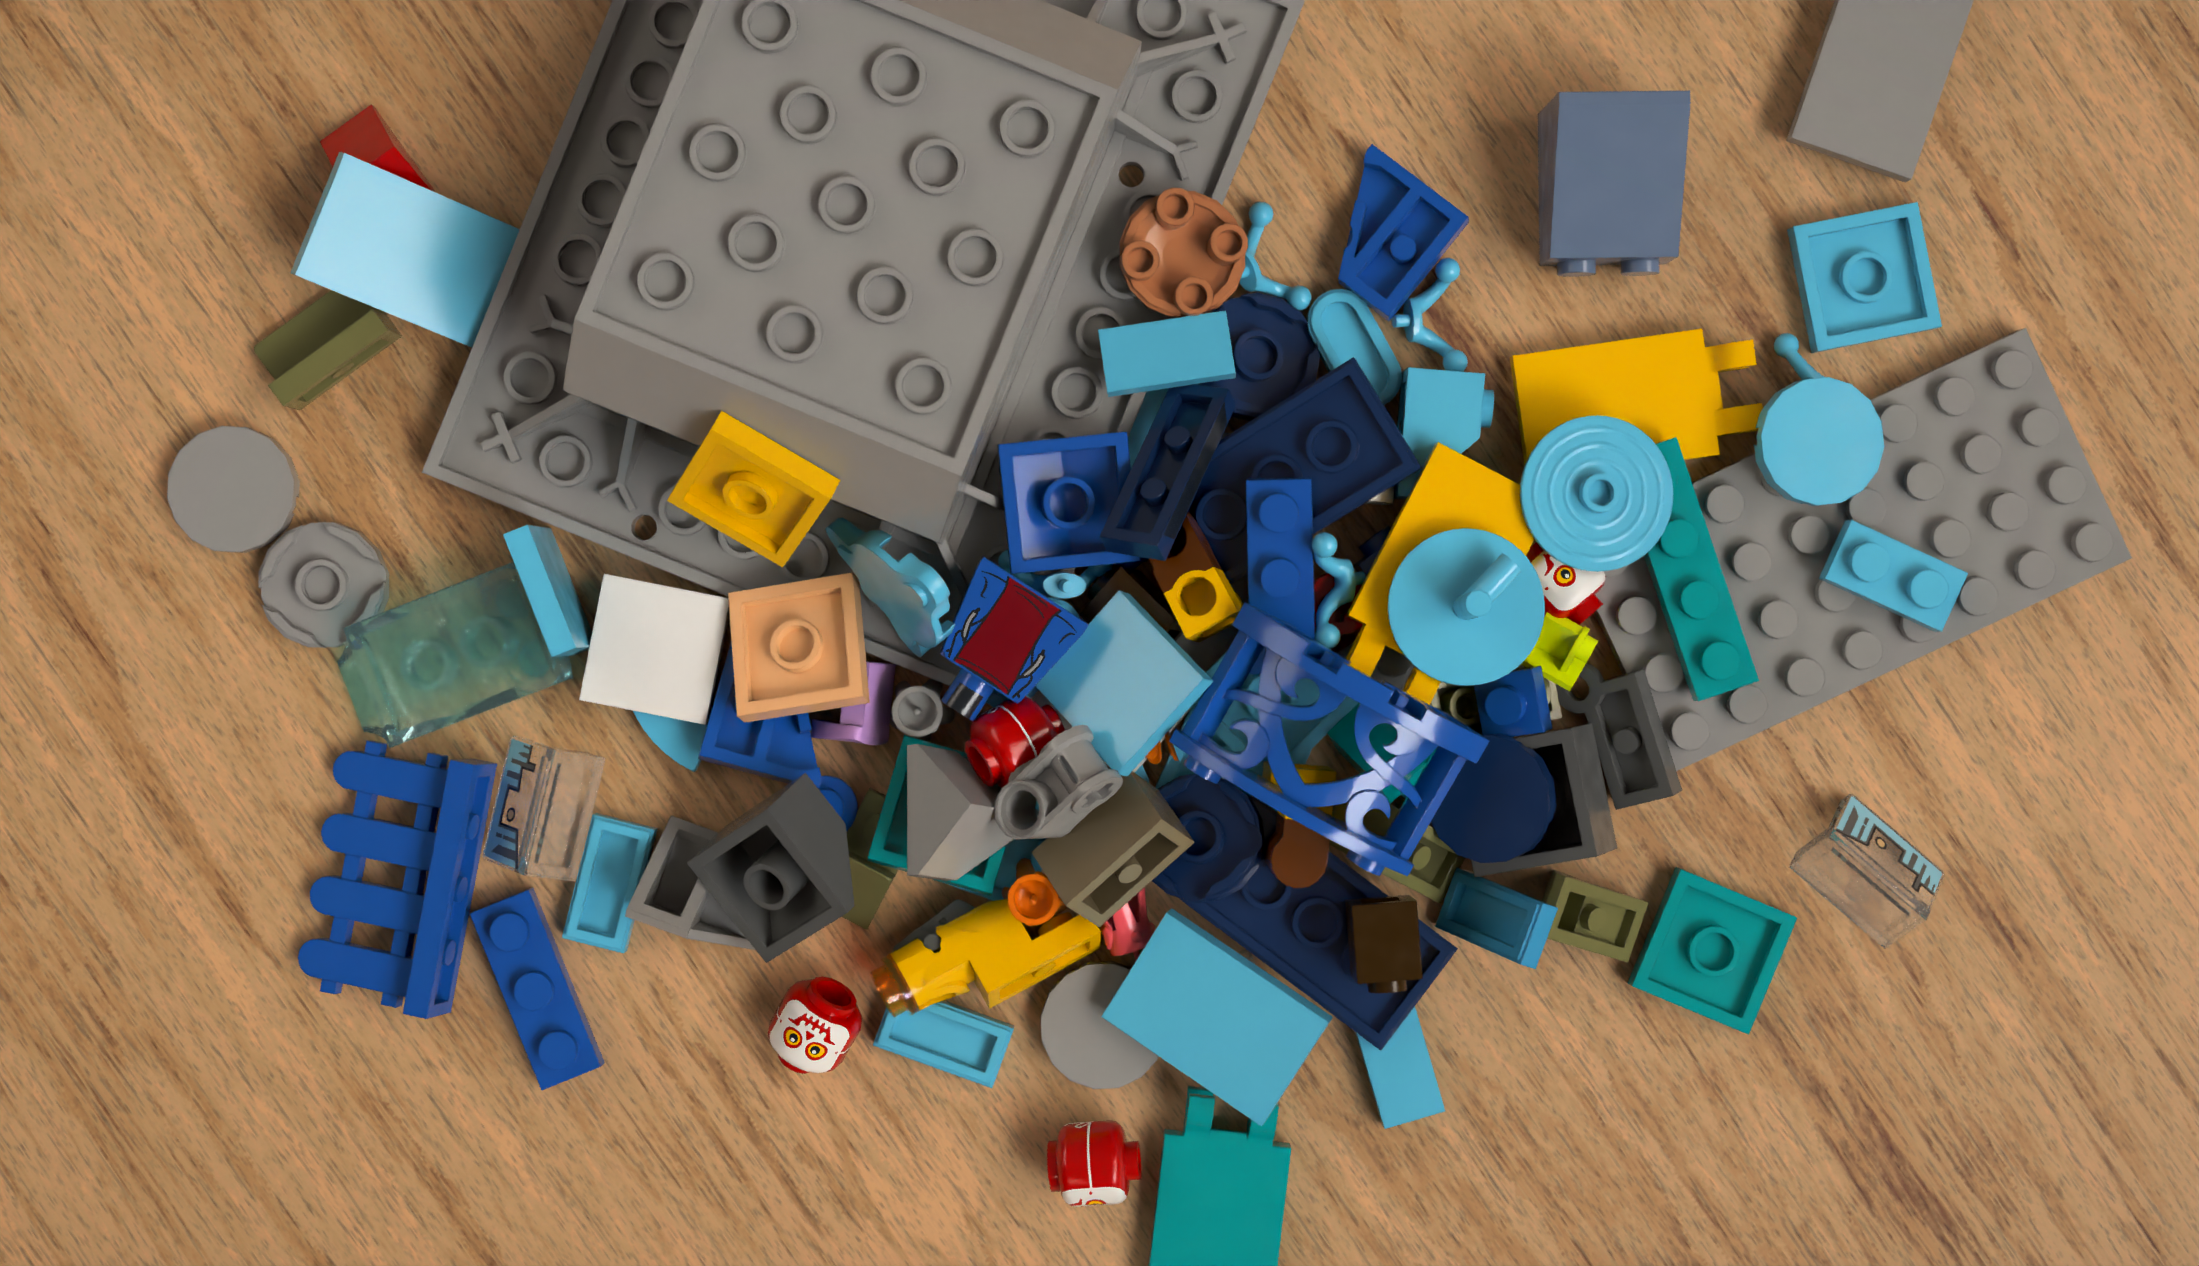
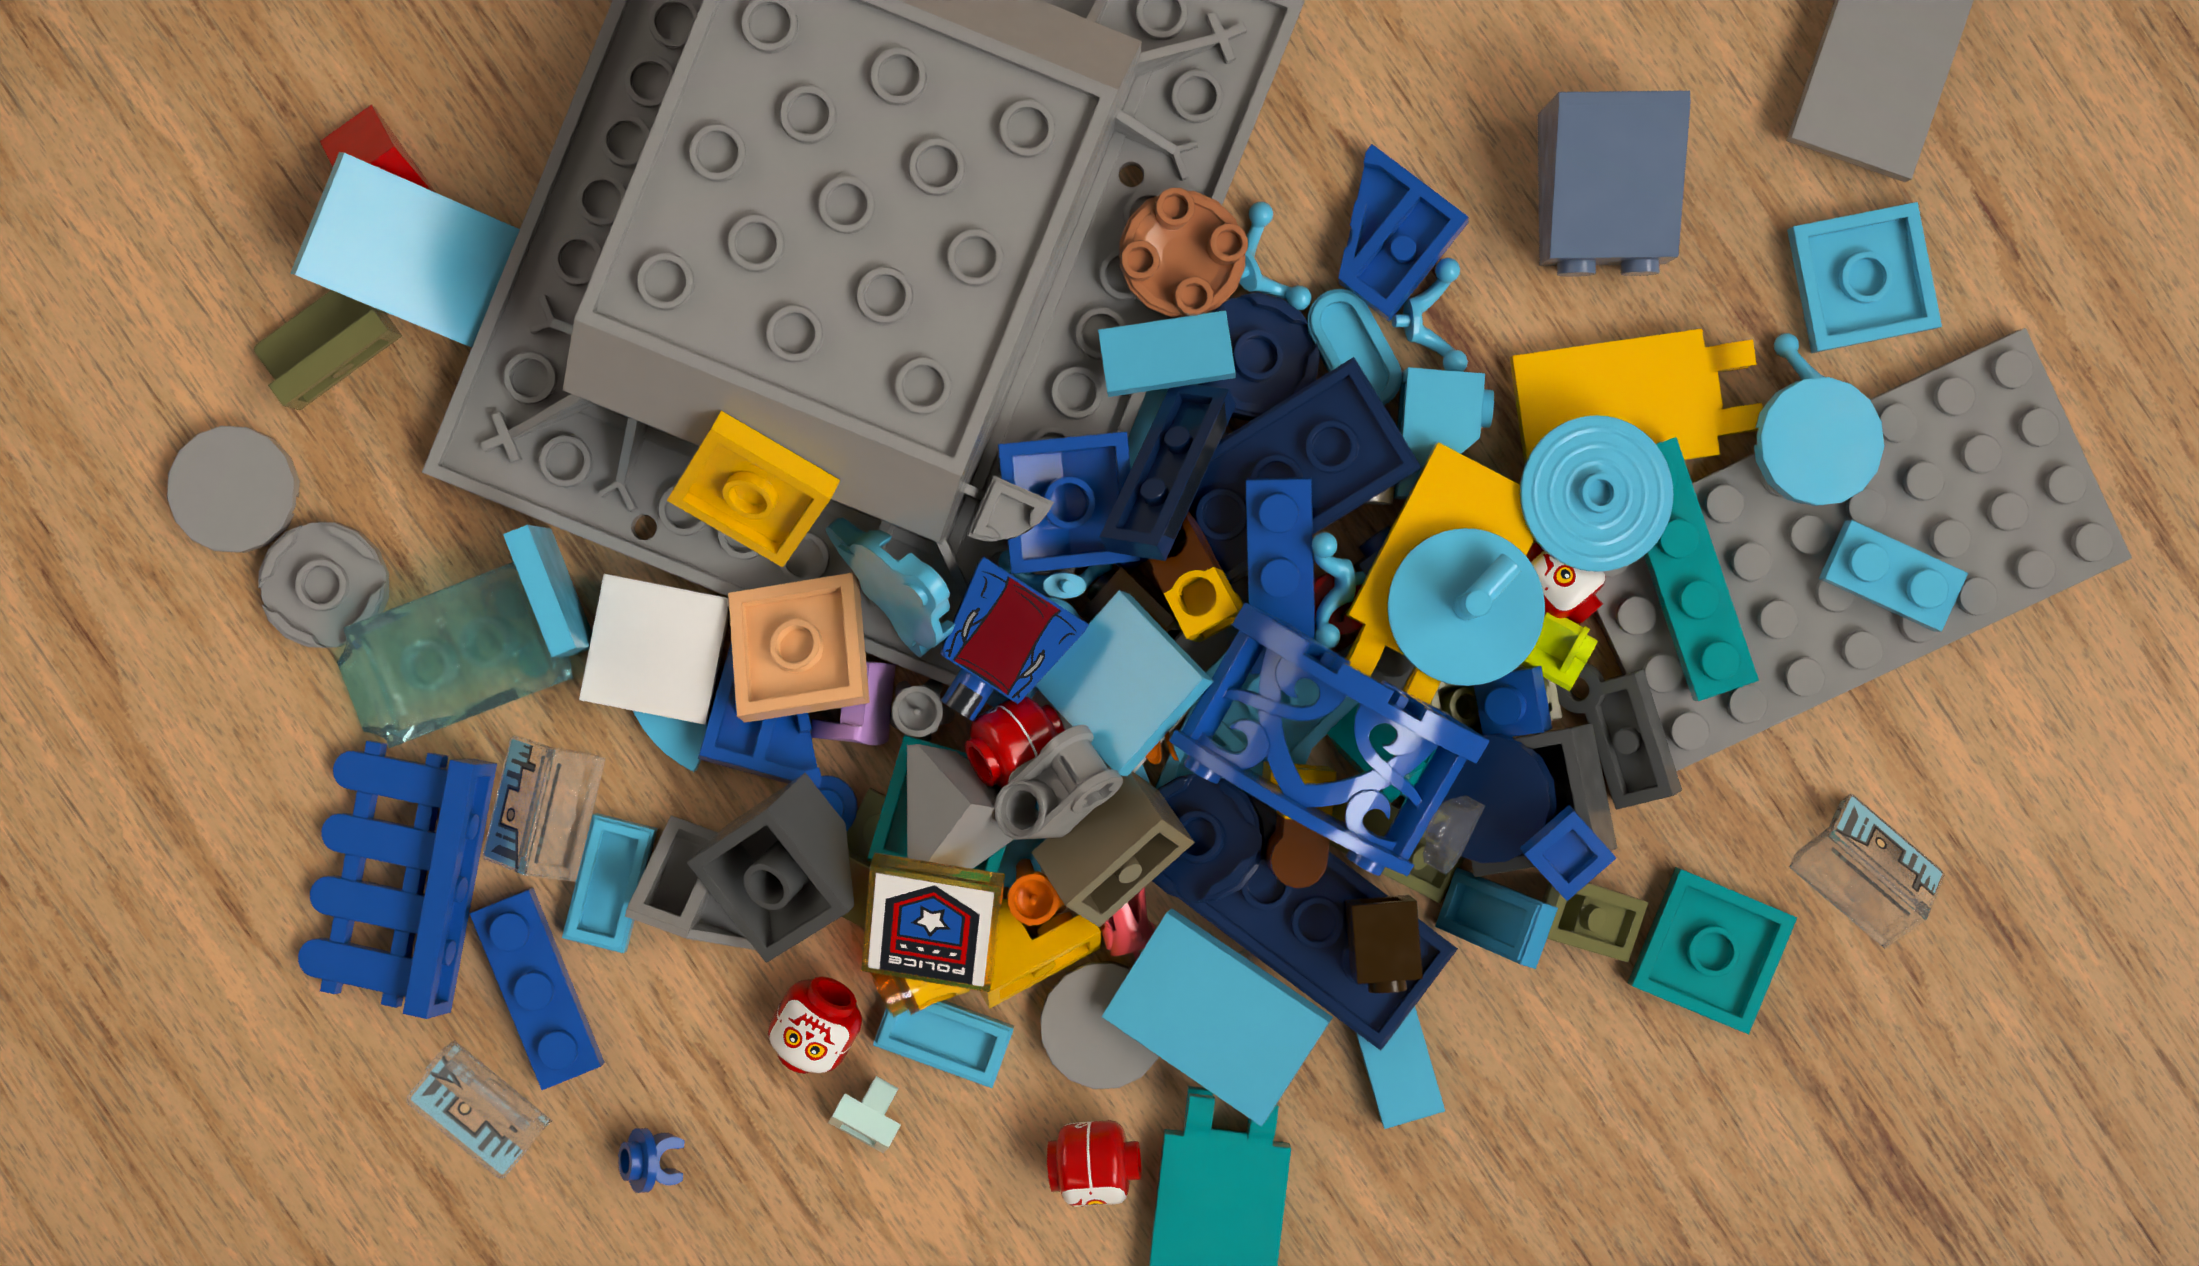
(477, 1110): none -> clear panel
(641, 1159): none -> blue plate
(867, 1118): none -> light aqua tile
(932, 922): none -> tile
(1007, 512): none -> light grey tile
(1450, 832): none -> clear tile
(1568, 853): none -> blue plate

